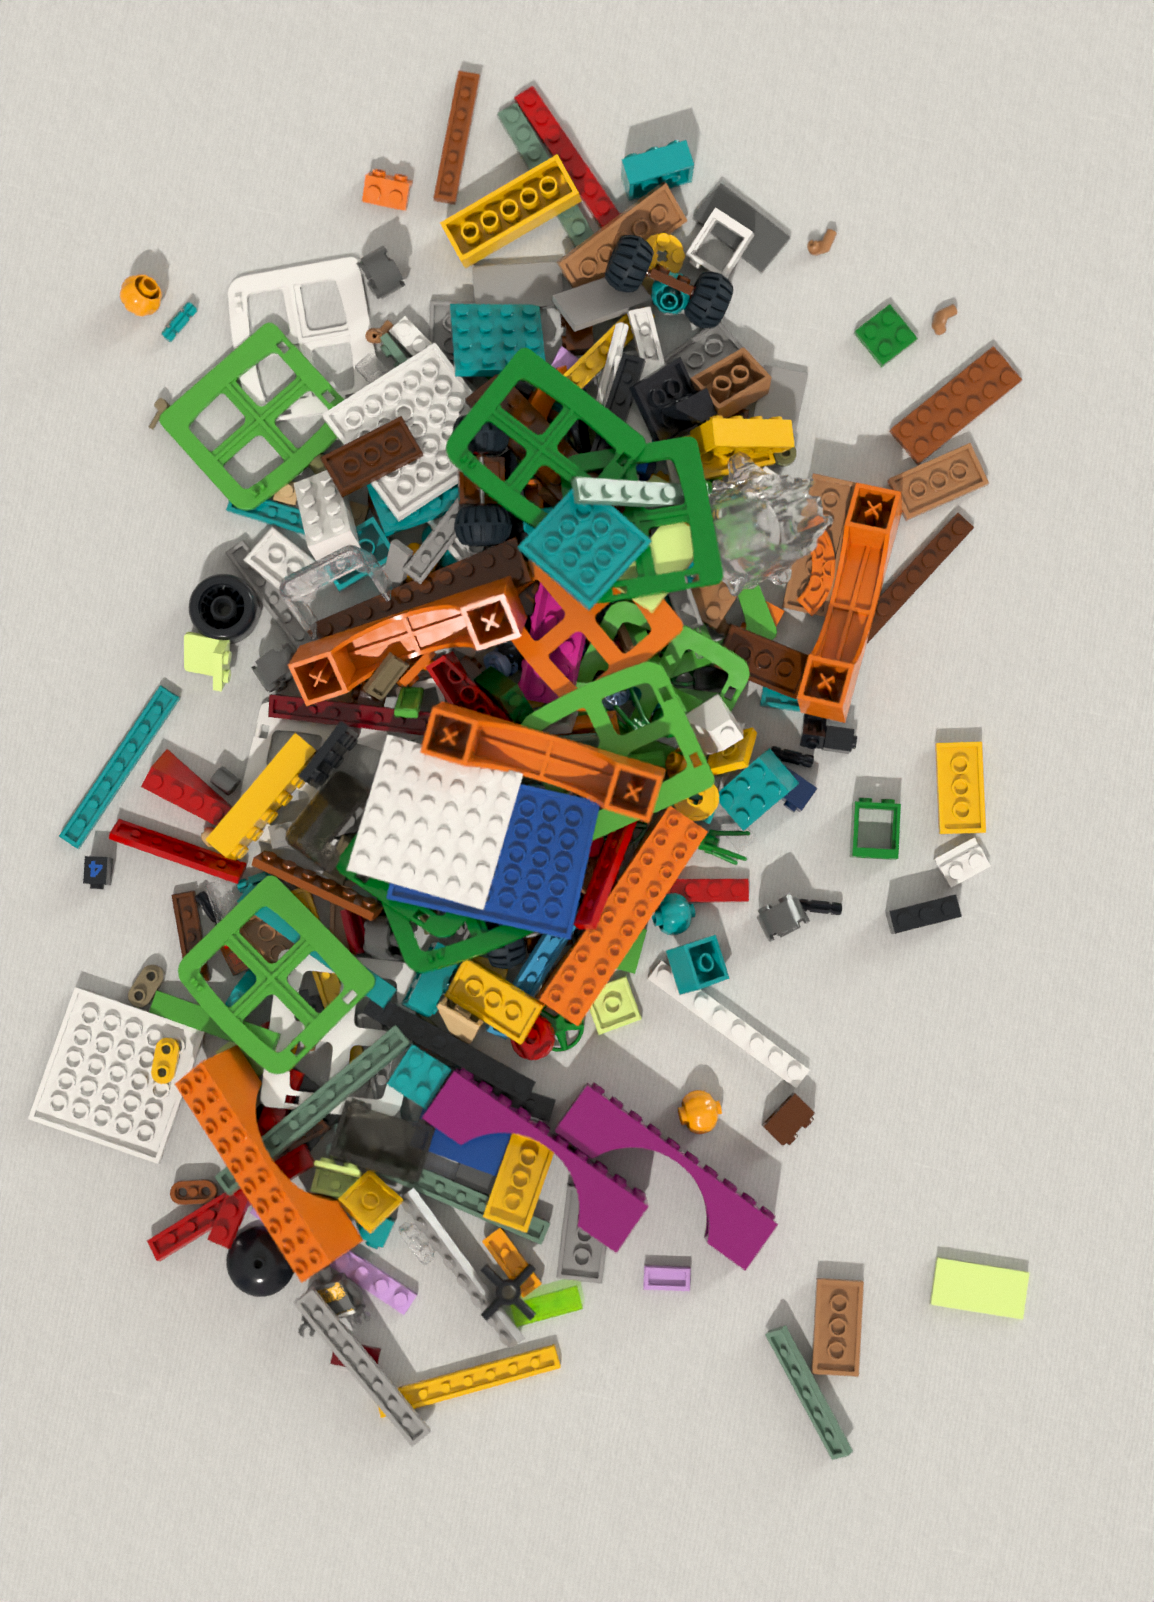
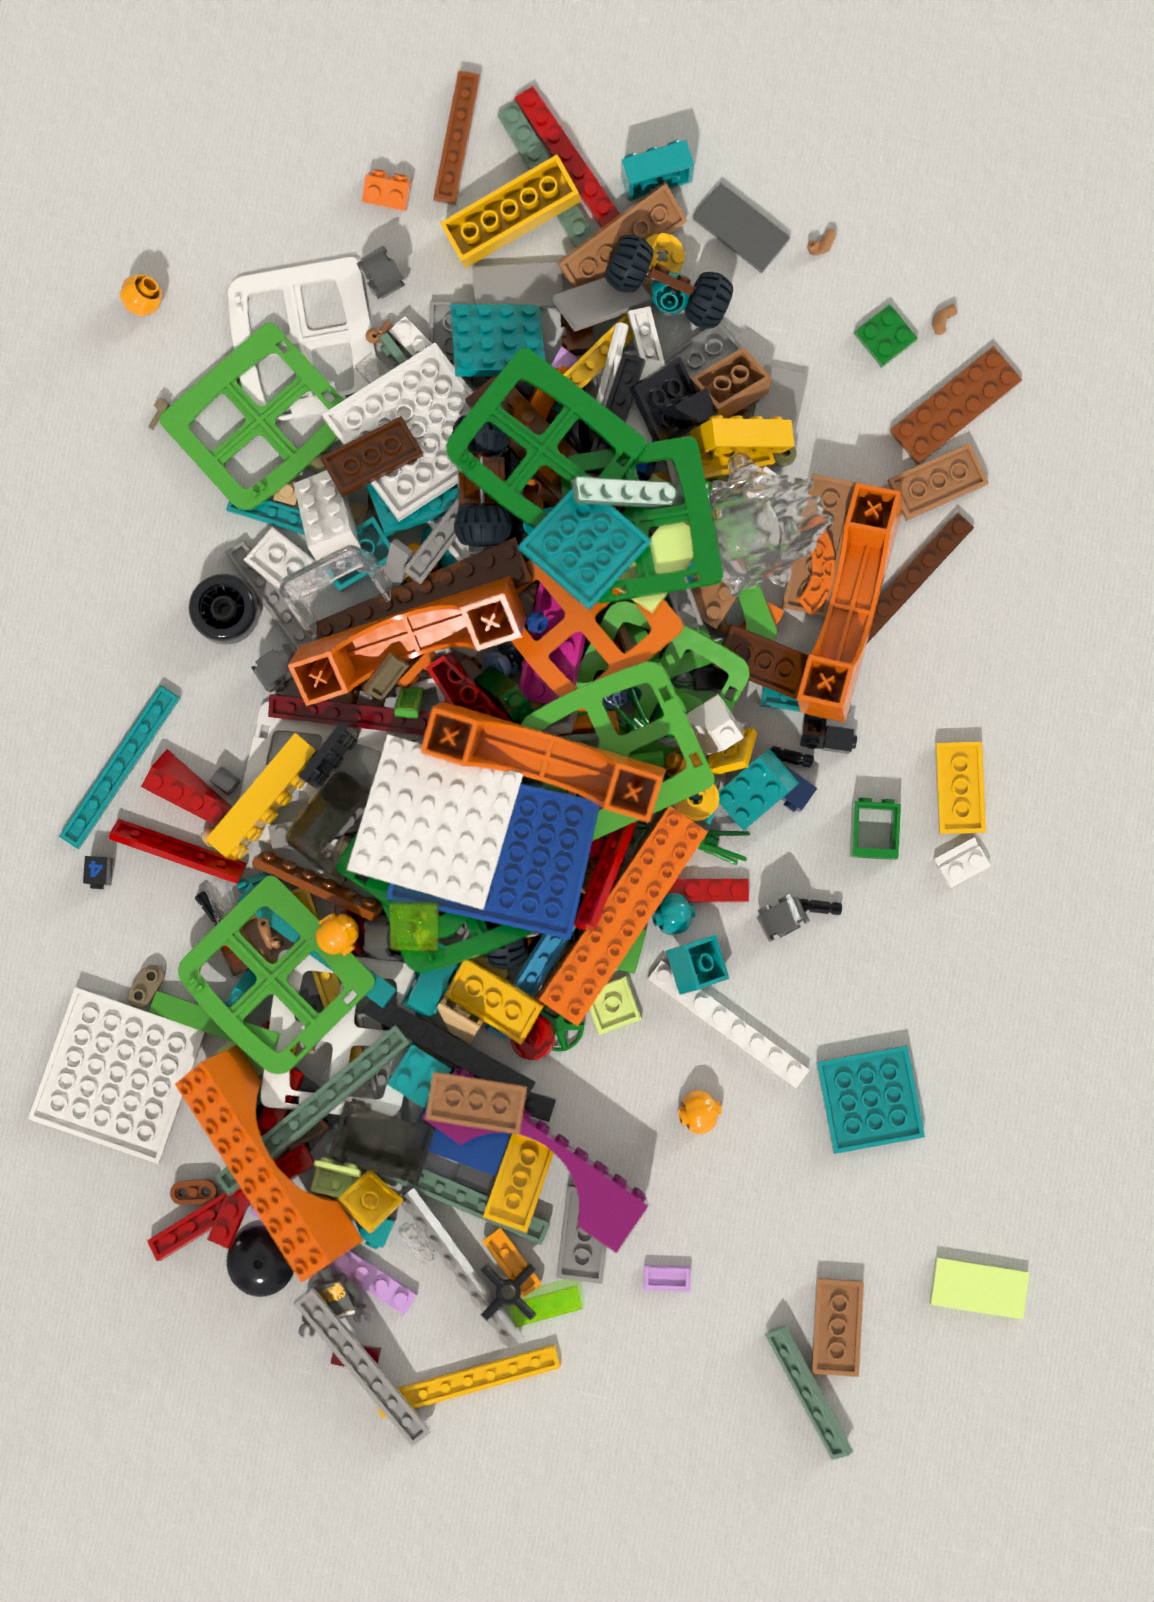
(166, 1061): yellow plate -> none
(179, 321): teal axle -> none
(189, 925): reddish brown tile -> none
(208, 657): yellowish green bracket -> none
(267, 936): none -> medium nougat arm
(337, 934): none -> light orange plant
(414, 926): none -> clear neon green plate
(476, 1102): none -> medium nougat plate
(537, 622): none -> blue plate
(731, 224): white window -> none
(732, 1219): magenta arch -> none
(789, 1119): reddish brown brick -> none
(870, 1099): none -> teal plate
(923, 914): black brick -> none

